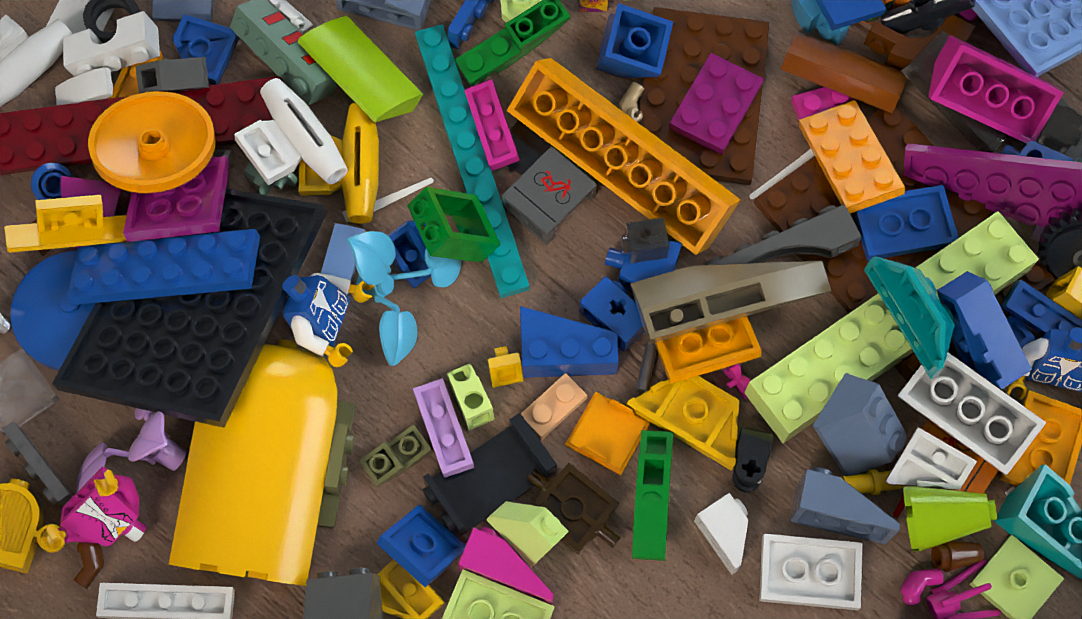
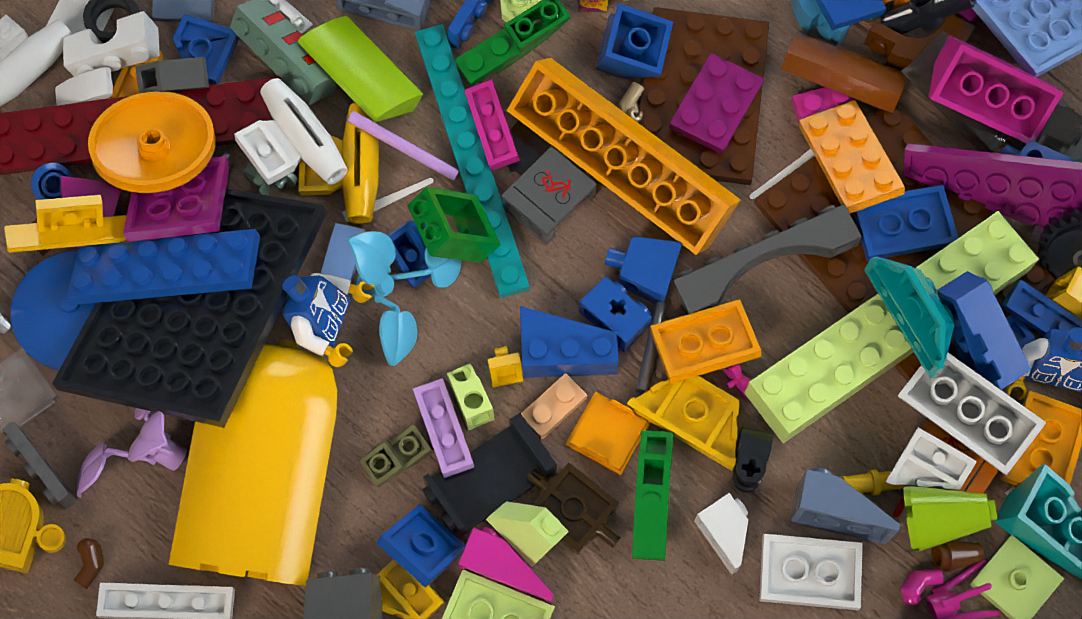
(98, 513): dark pink torso -> none
(337, 472): olive bracket -> none
(402, 145): none -> lavender bar
(645, 240): clear smoke brick -> none
(721, 293): dark tan wedge -> none
(859, 426): sand blue slope -> none

